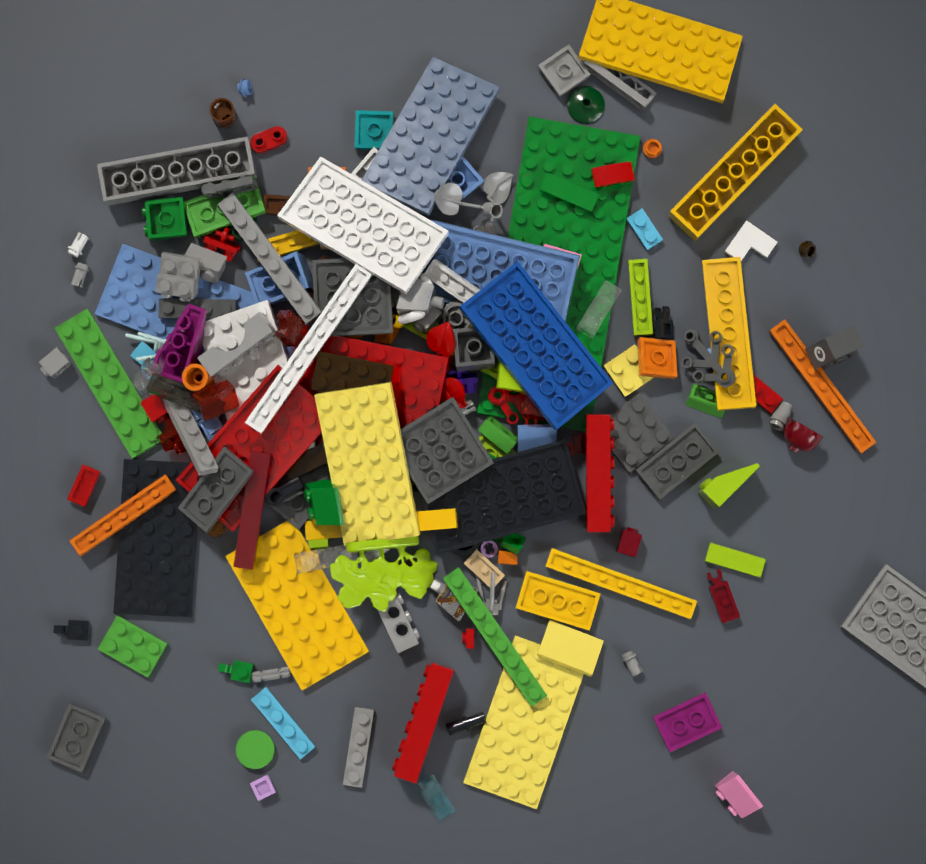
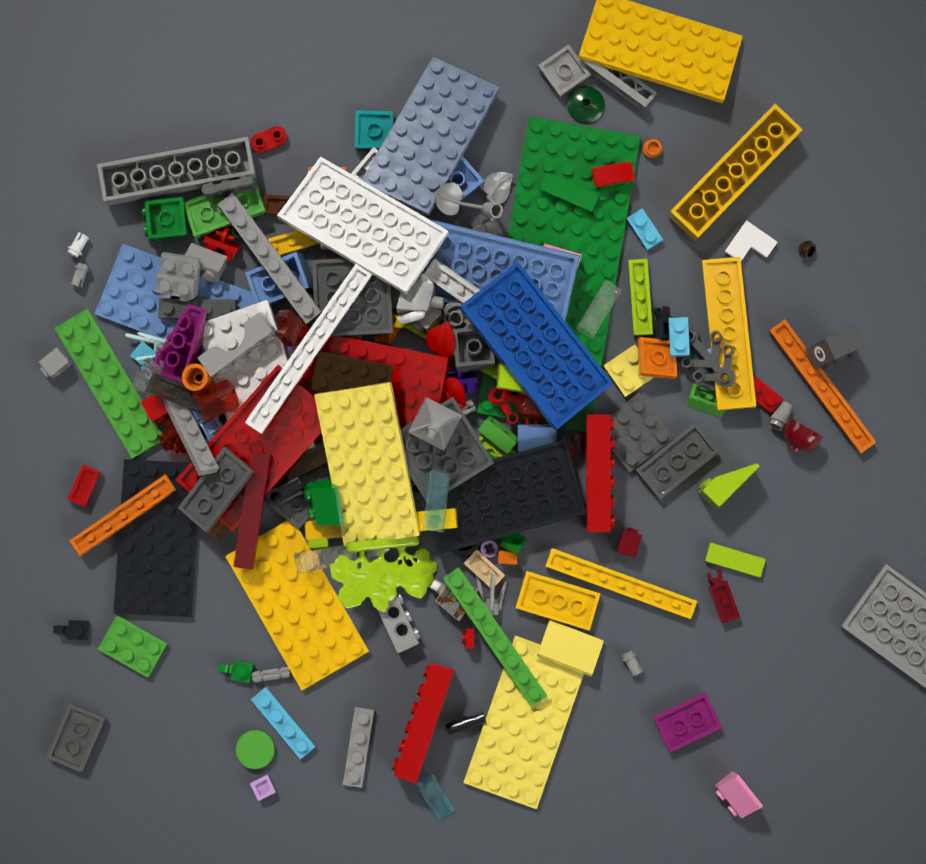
(223, 113): reddish brown wheel -> none
(244, 87): medium blue plate -> none
(434, 423): none -> light grey piece
(436, 501): none -> clear light blue plate
(679, 337): none -> medium azure plate

